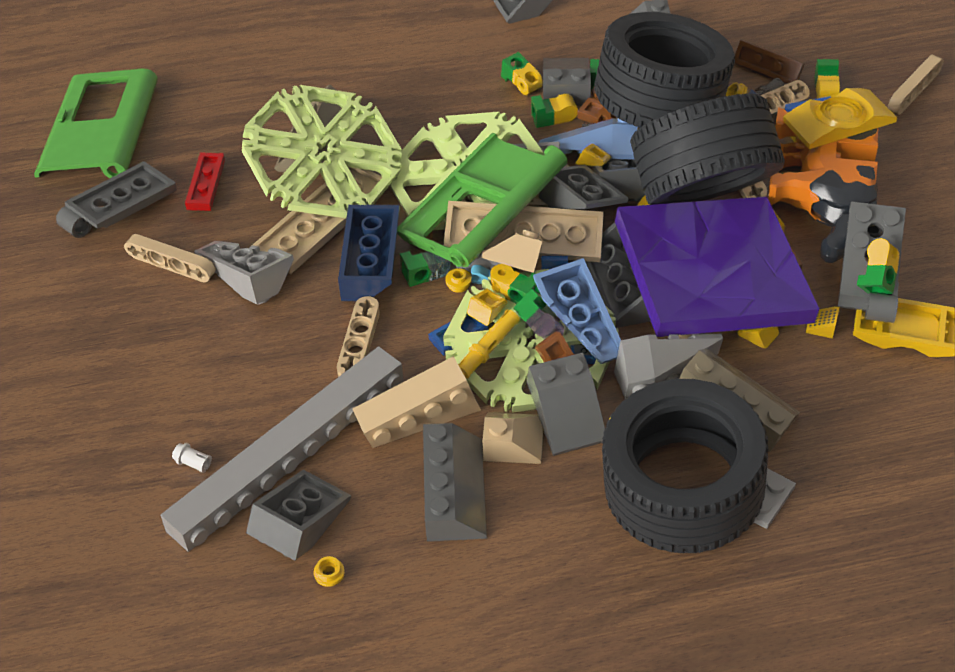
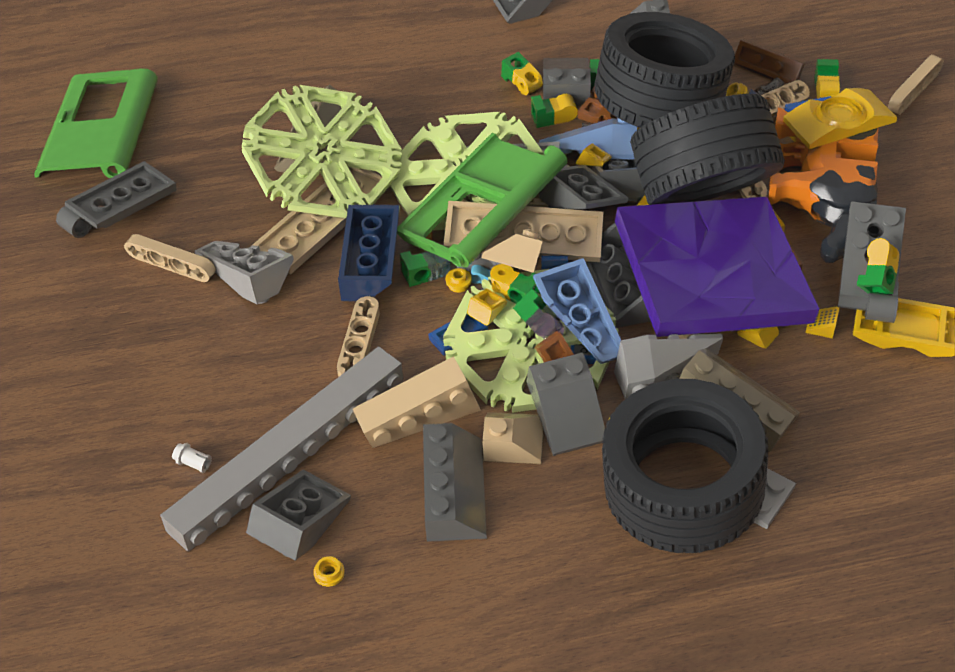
(205, 181): red plate -> none
(480, 352): yellow pin -> none

